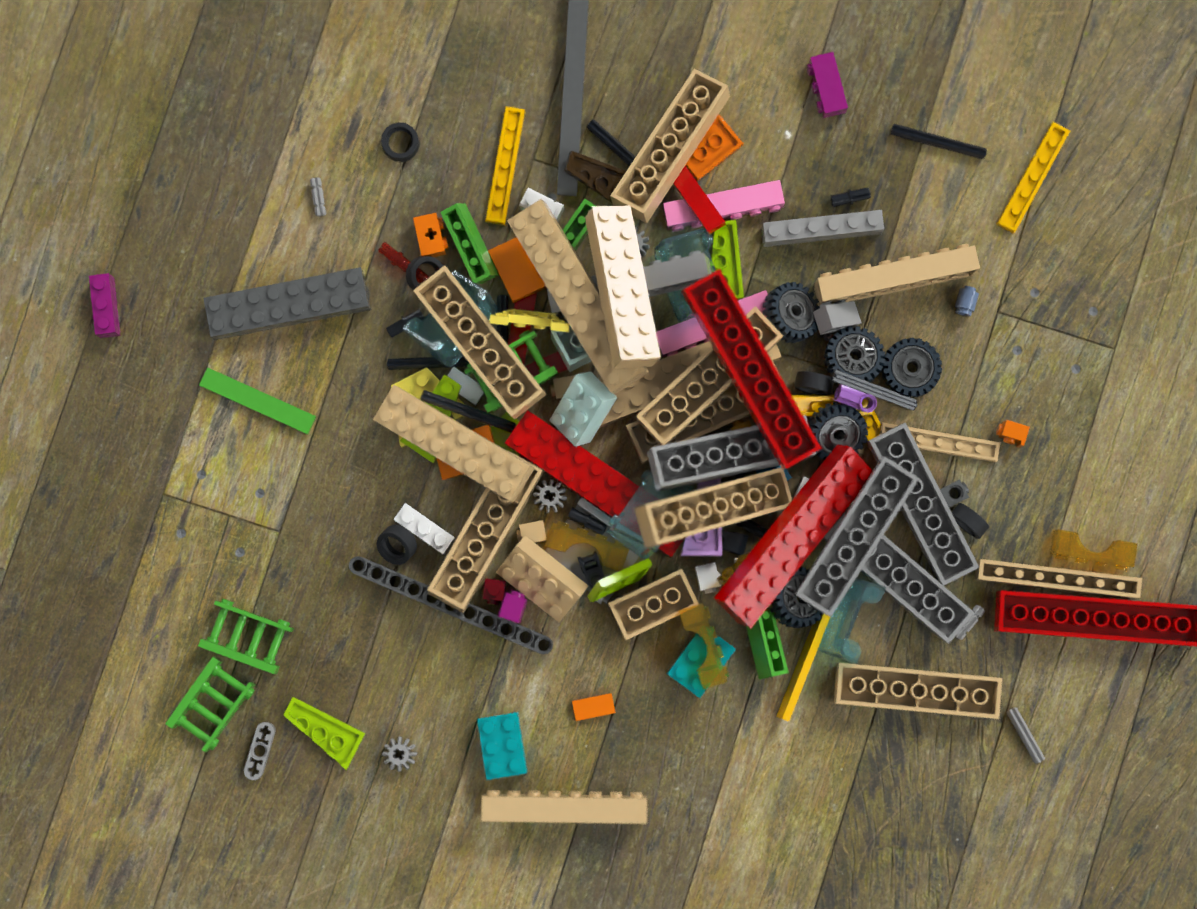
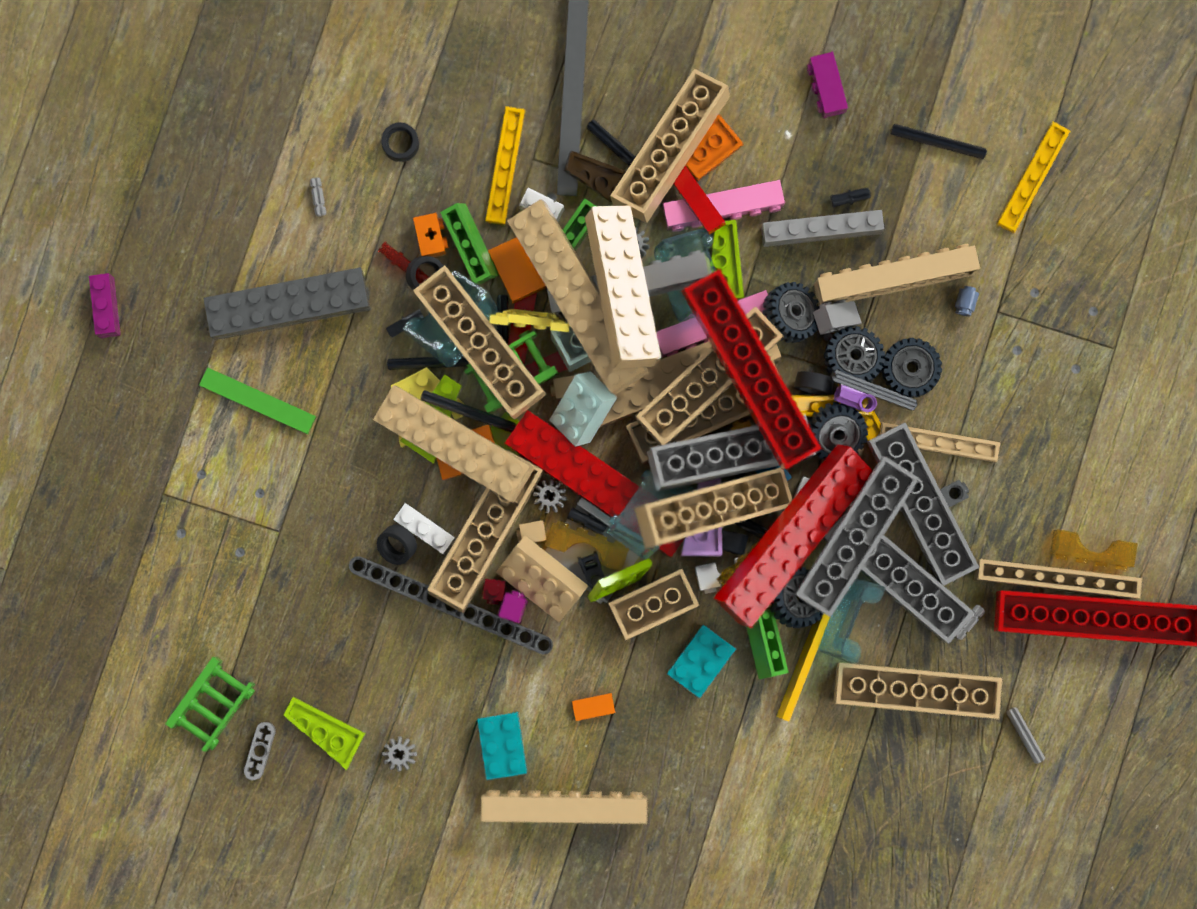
(249, 656): bright green fence -> none
(470, 388): white tile -> none
(711, 671): clear yellow arch -> none
(970, 521): black tyre -> none
(1013, 432): orange brick -> none

